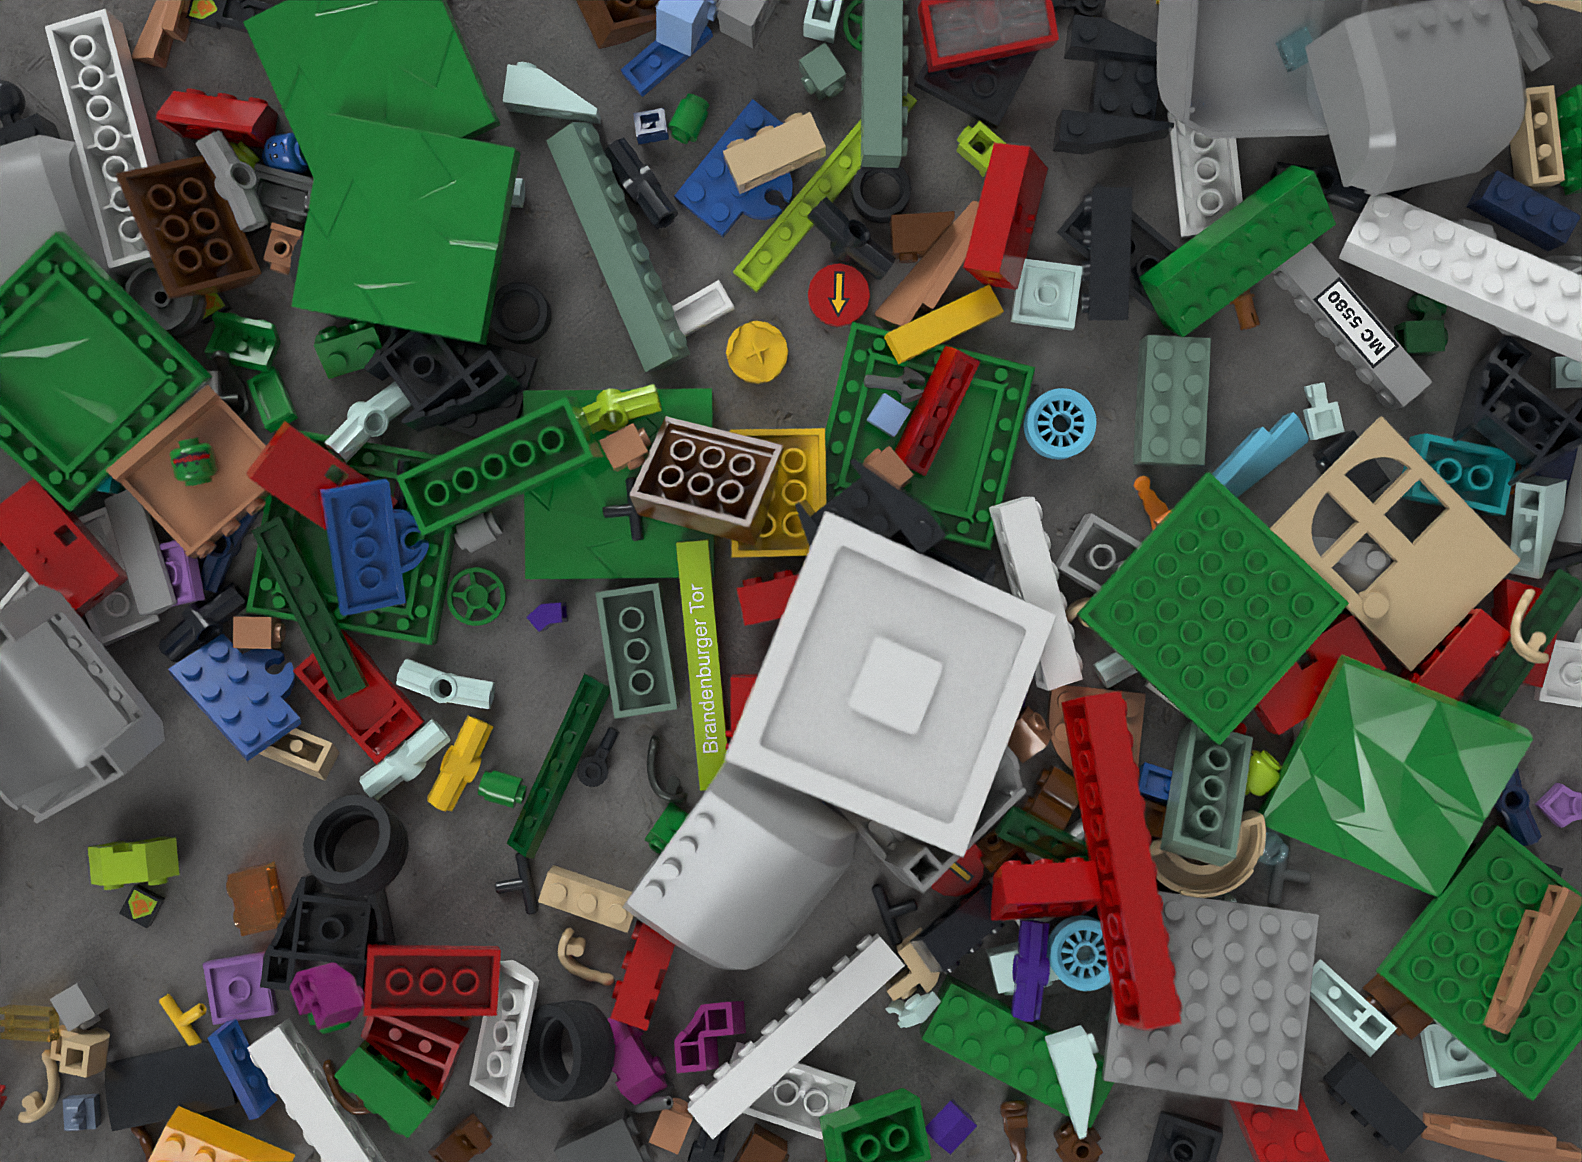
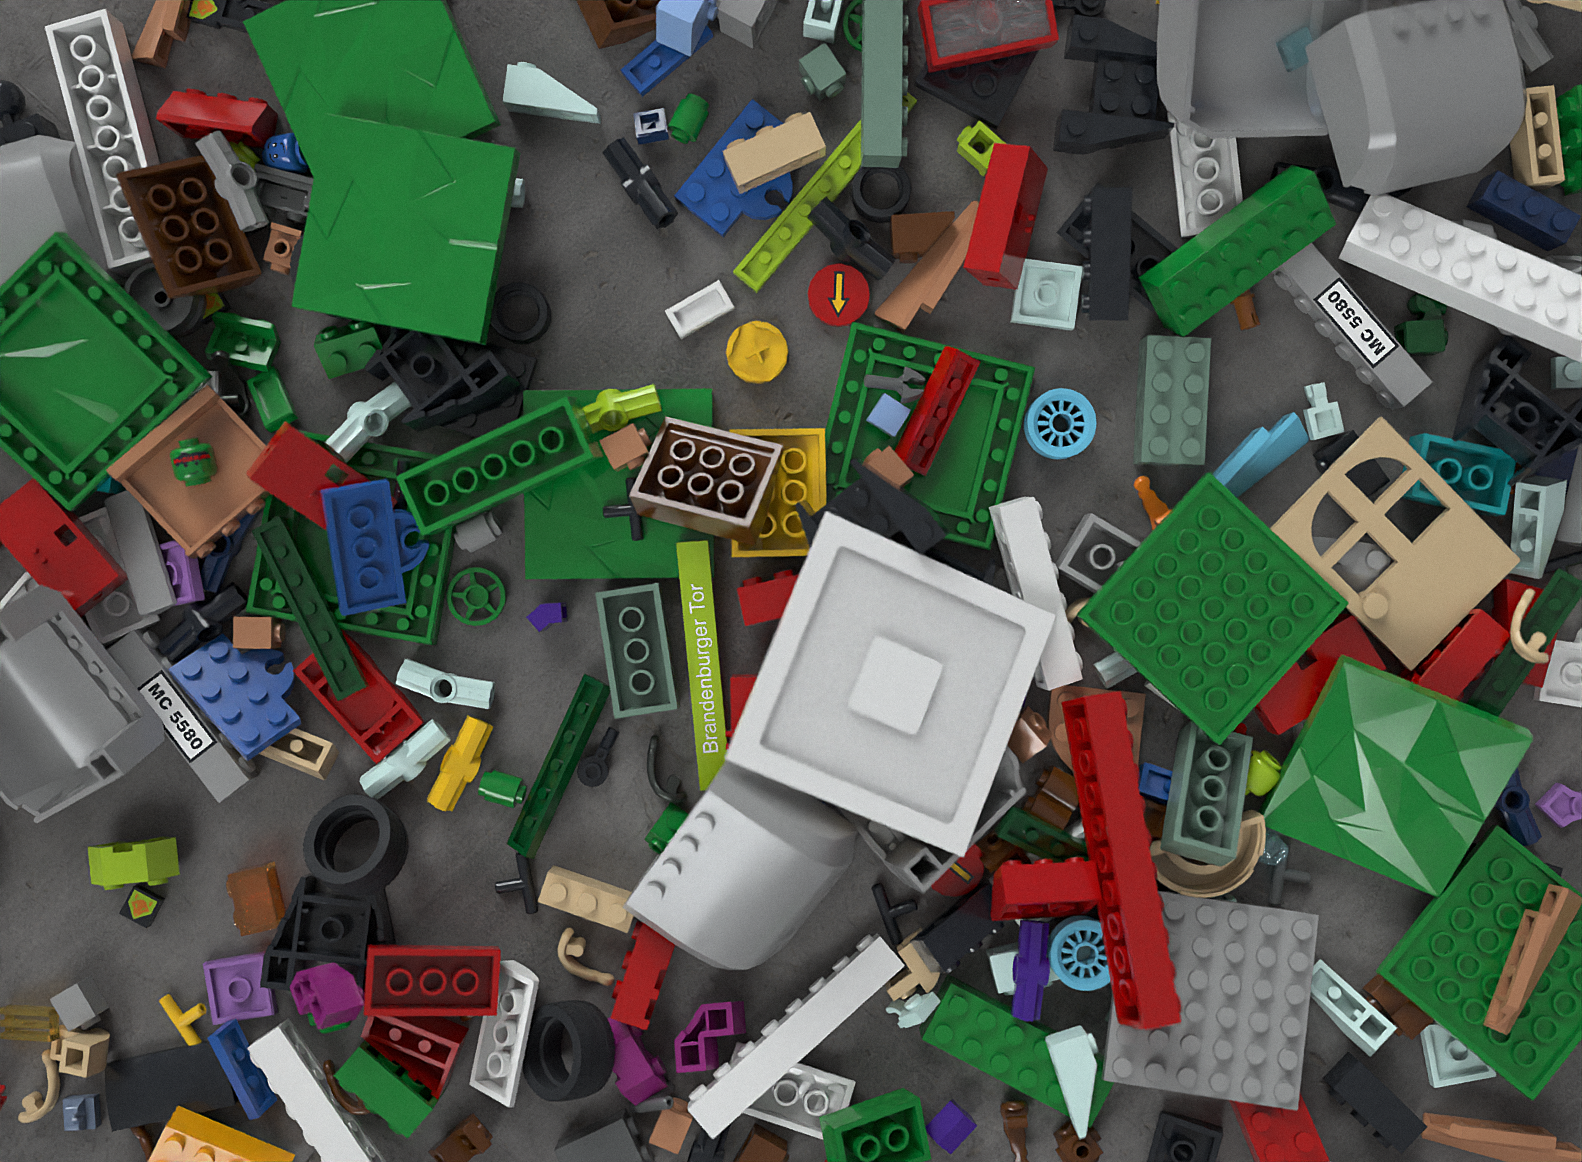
(184, 723): none -> light grey brick
(618, 246): sand green brick -> none
(943, 324): yellow tile -> none

